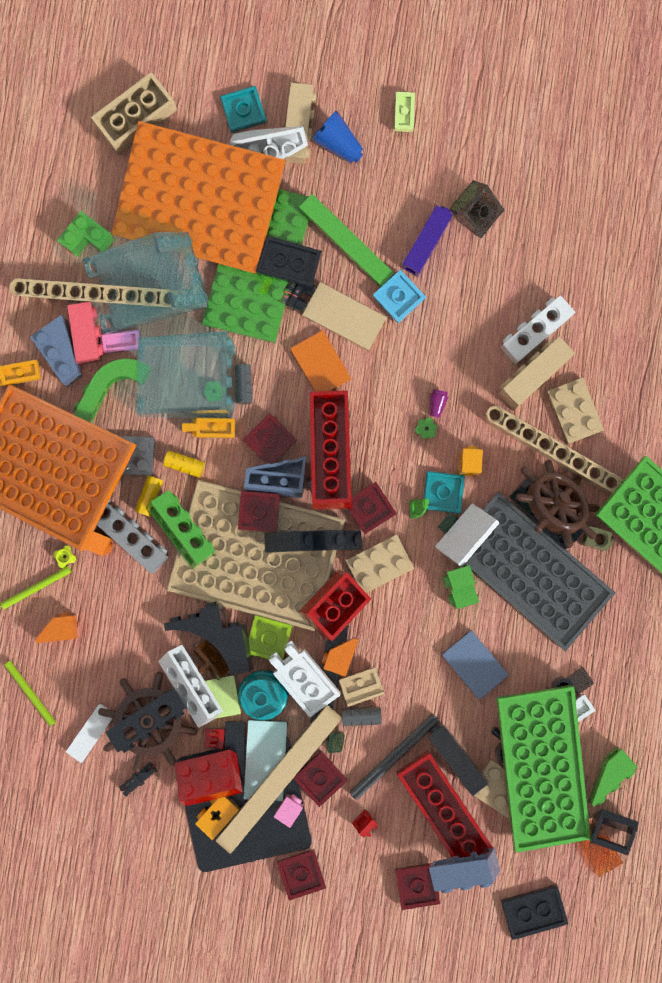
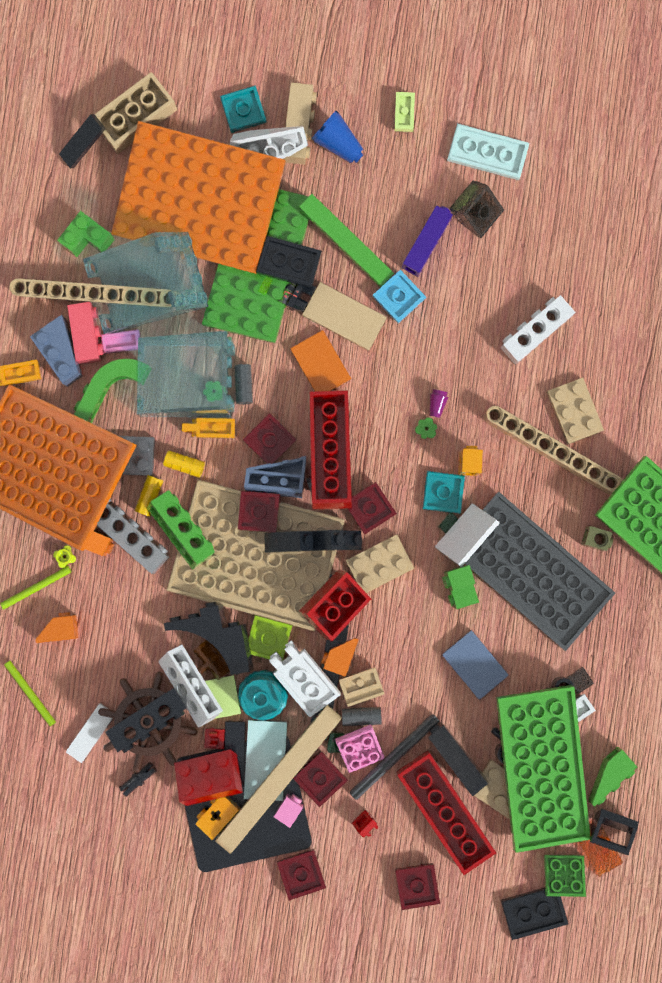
(82, 141): none -> black tile
(359, 748): none -> bright pink tile
(418, 507): bright green tile -> none
(465, 871): sand blue wedge -> none
(488, 152): none -> light aqua tile
(531, 377): tan brick -> none
(552, 507): reddish brown brick -> none
(564, 875): none -> bright green tile

